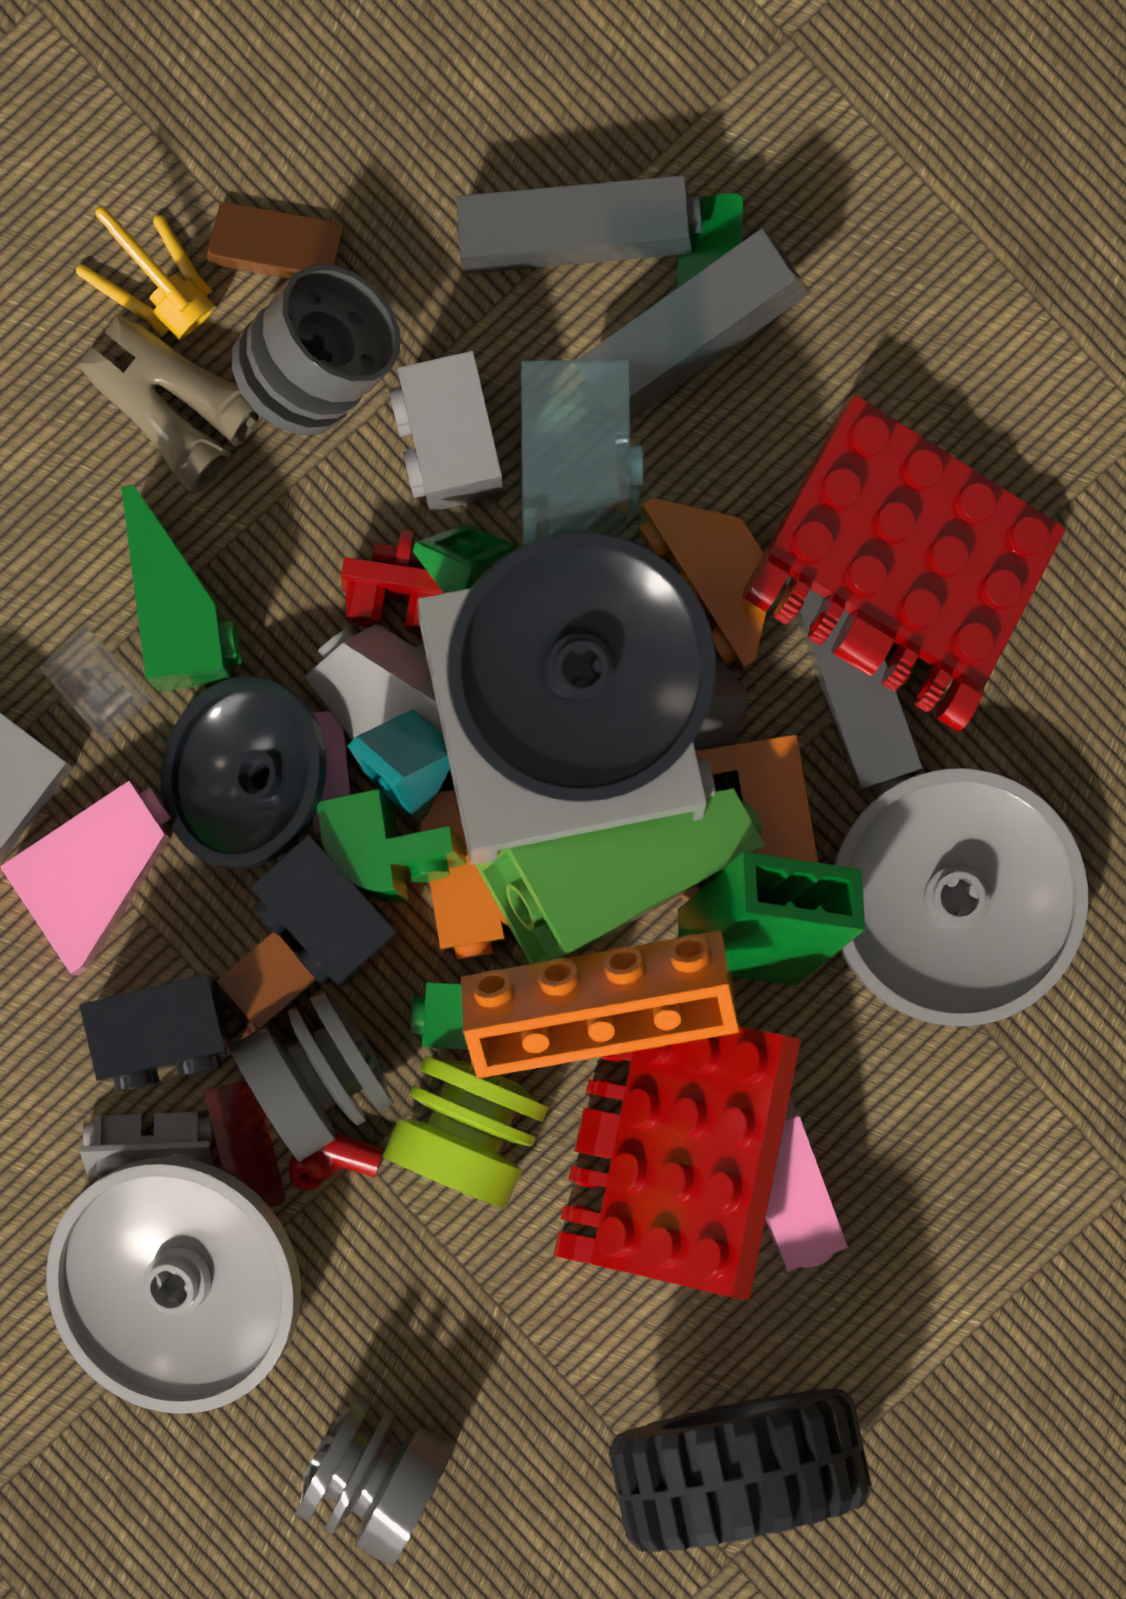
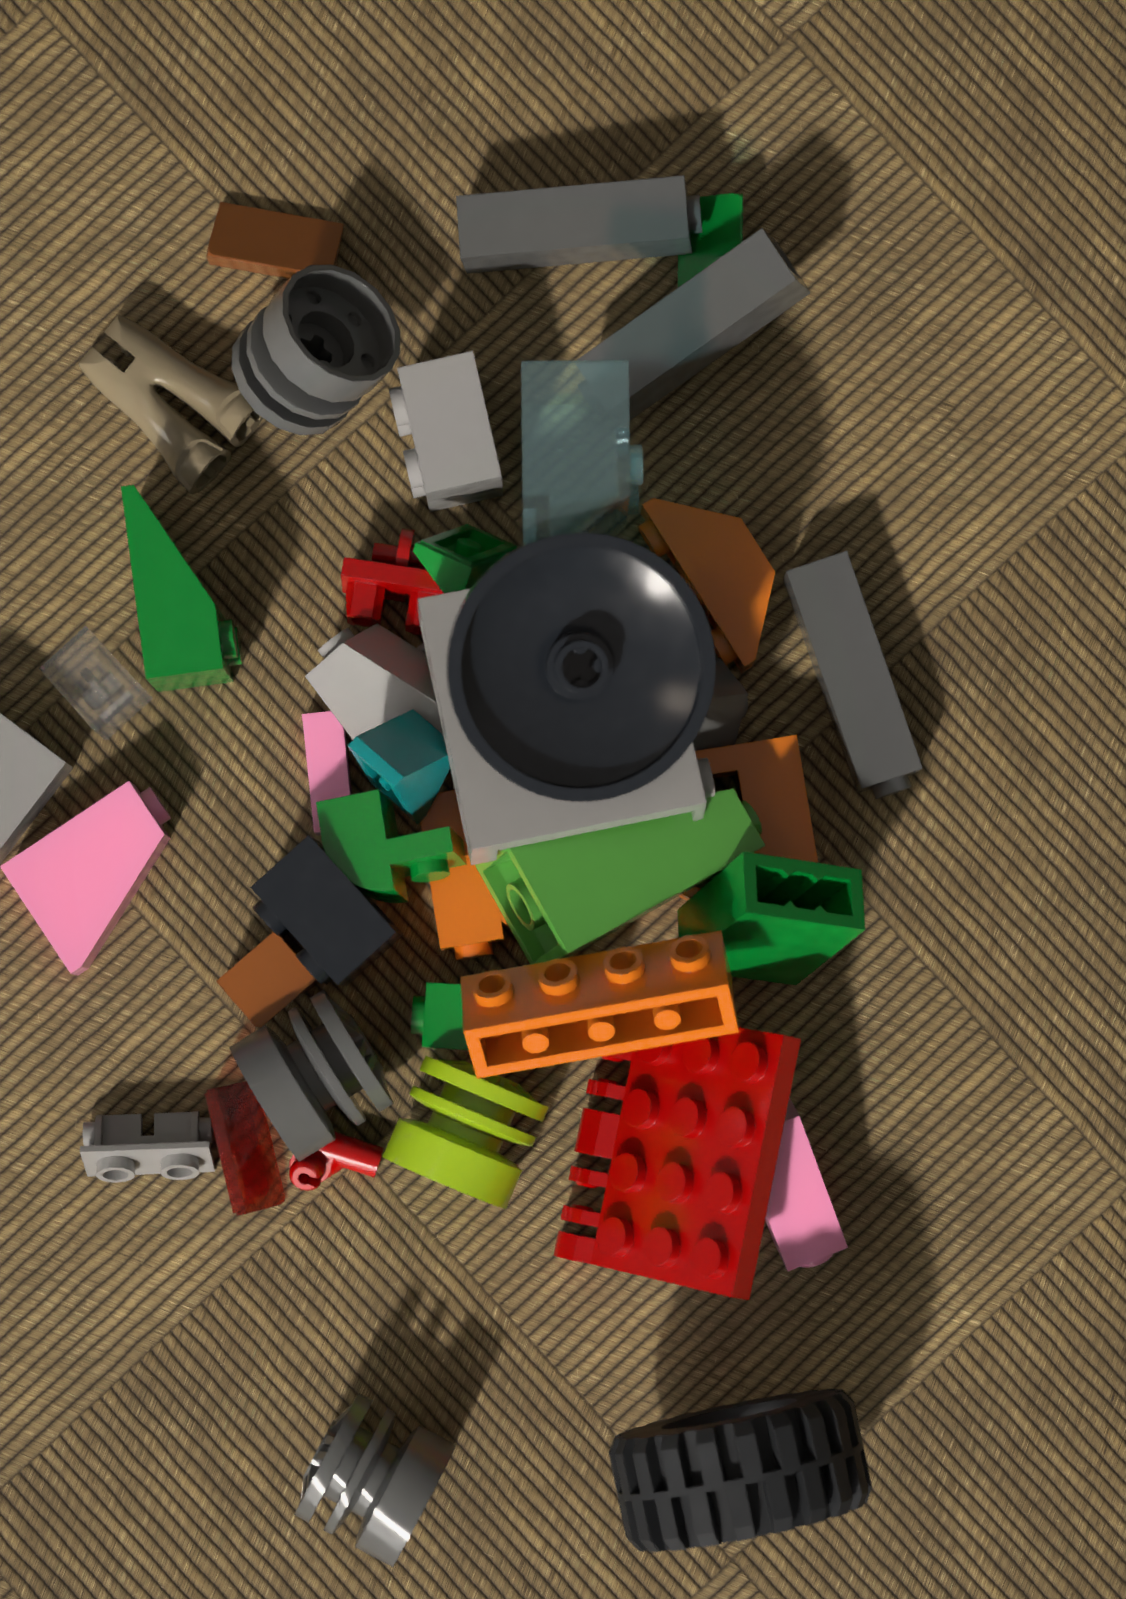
(156, 1030): black piece -> none
(173, 1285): light grey dish -> none
(178, 303): yellow plant -> none
(220, 765): black dish -> none
(913, 556): red hinge -> none
(964, 897): light grey dish -> none

